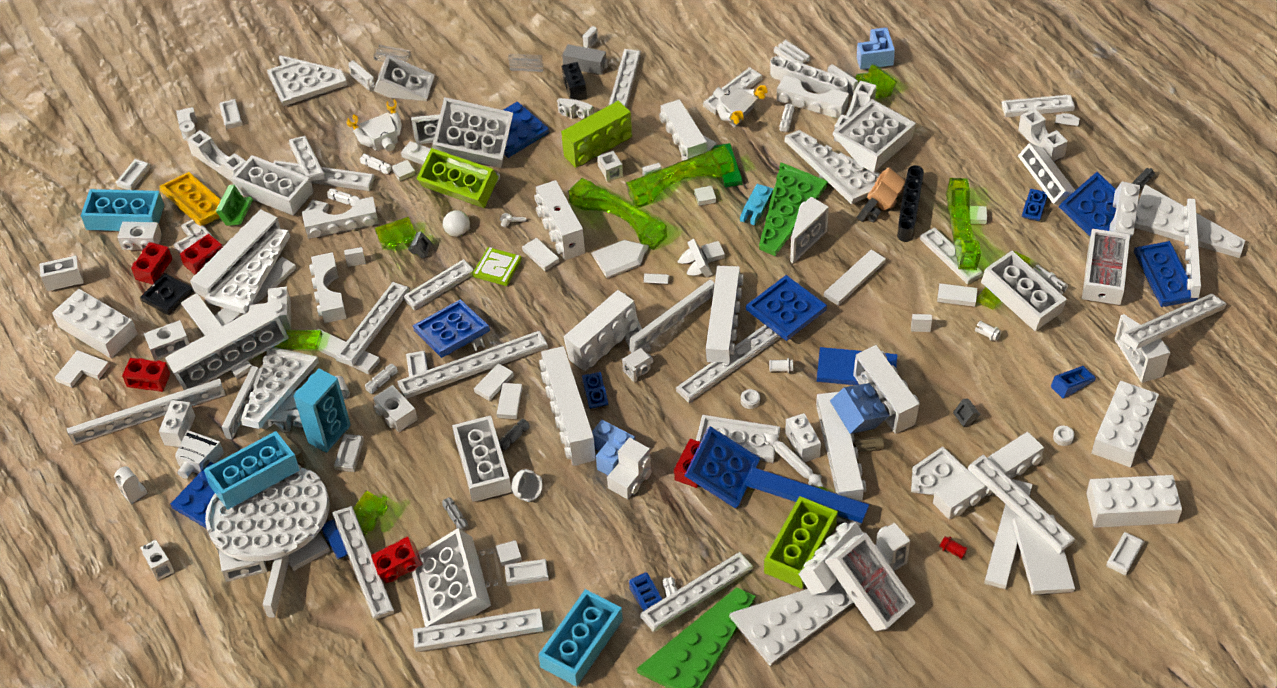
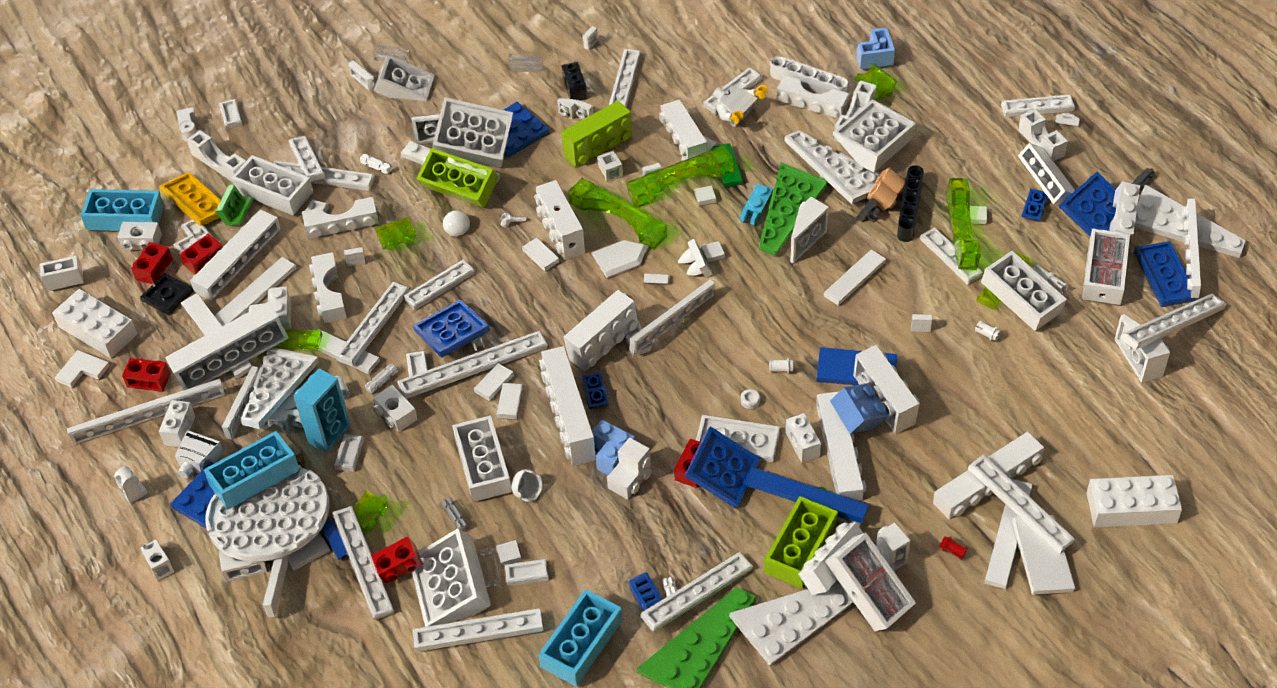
(133, 174): white tile -> none
(166, 340): white brick -> none
(246, 279): white wing -> none
(301, 79): white wing -> none
(342, 197): white axle -> none
(379, 131): white torso -> none
(403, 170): white tile -> none
(420, 245): dark grey tile -> none
(497, 266): tile -> none
(513, 434): dark grey axle -> none
(589, 59): light grey brick -> none
(637, 364): white brick -> none
(717, 371): white tile -> none
(723, 314): white brick -> none
(786, 117): white axle -> none
(786, 307): blue plate -> none
(793, 52): white tile -> none
(793, 459): white wheel -> none
(852, 82): white tile -> none
(869, 444): dark tan piece -> none
(935, 472): white tile -> none
(957, 295): white tile -> none
(966, 412): dark grey tile -> none
(1063, 435): white tile -> none
(1070, 381): blue slope -> none
(1125, 423): white brick -> none
(1125, 553): white tile -> none

